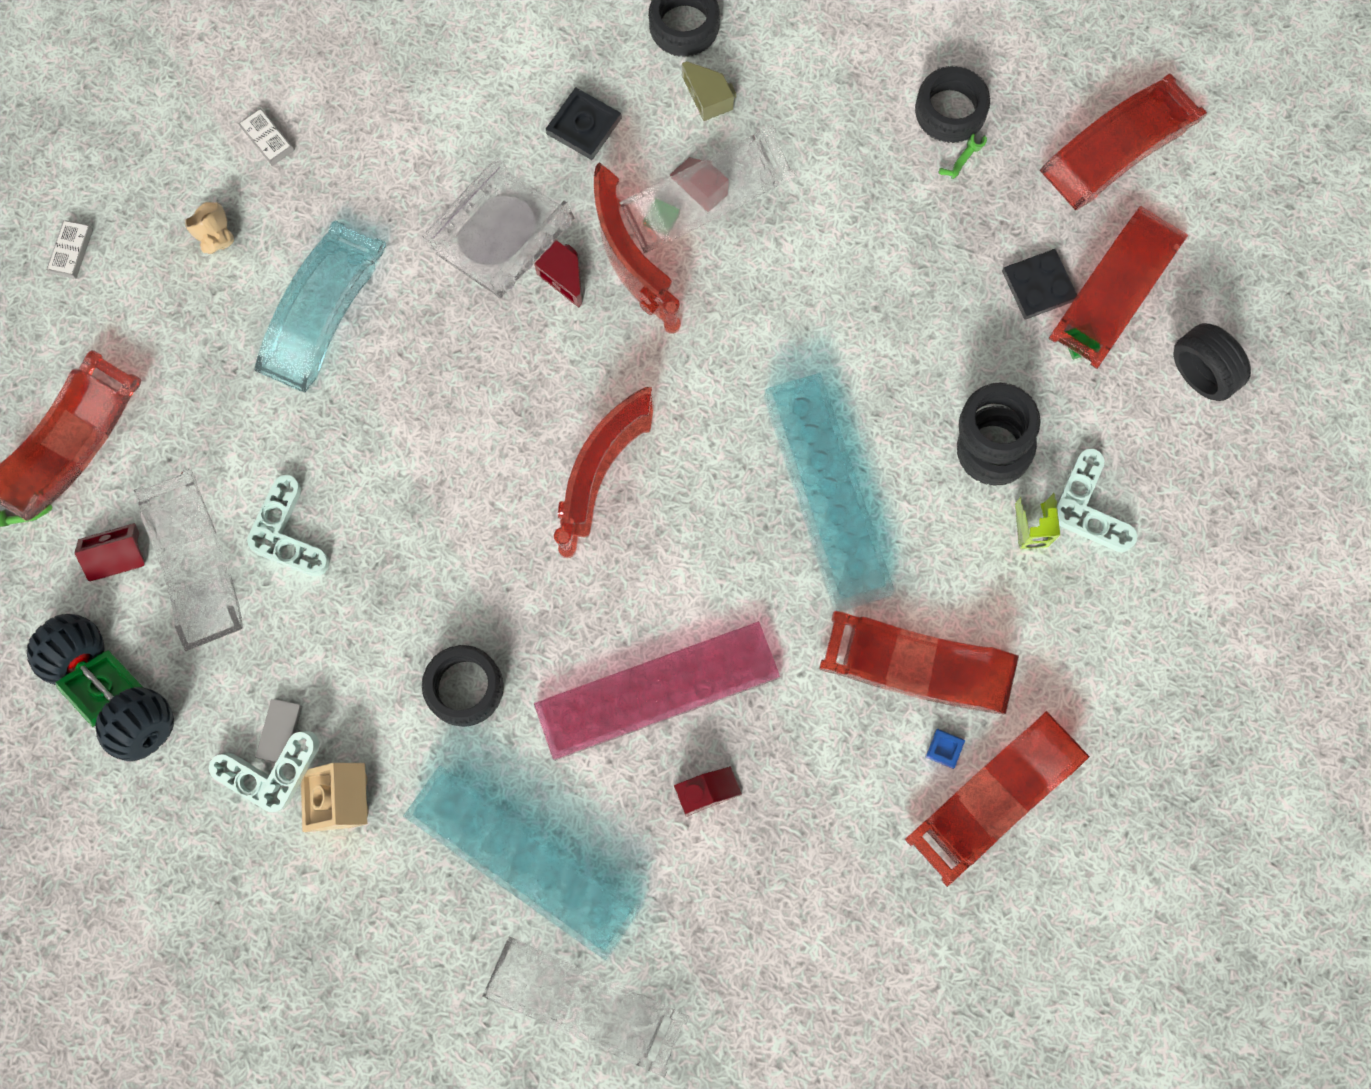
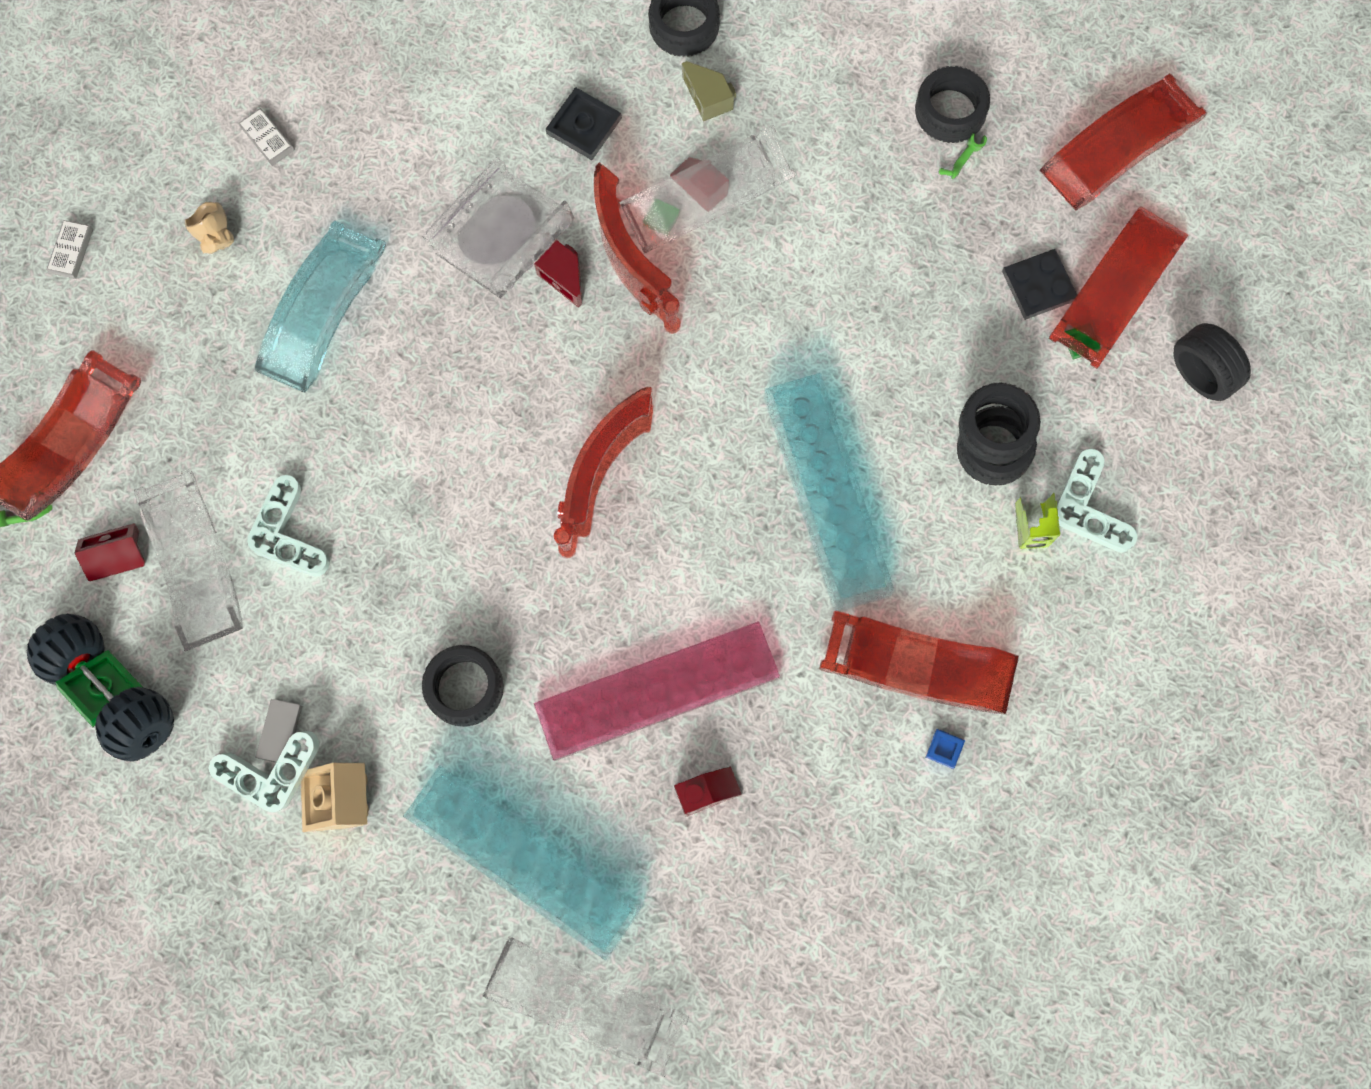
(998, 796): clear red windscreen -> none

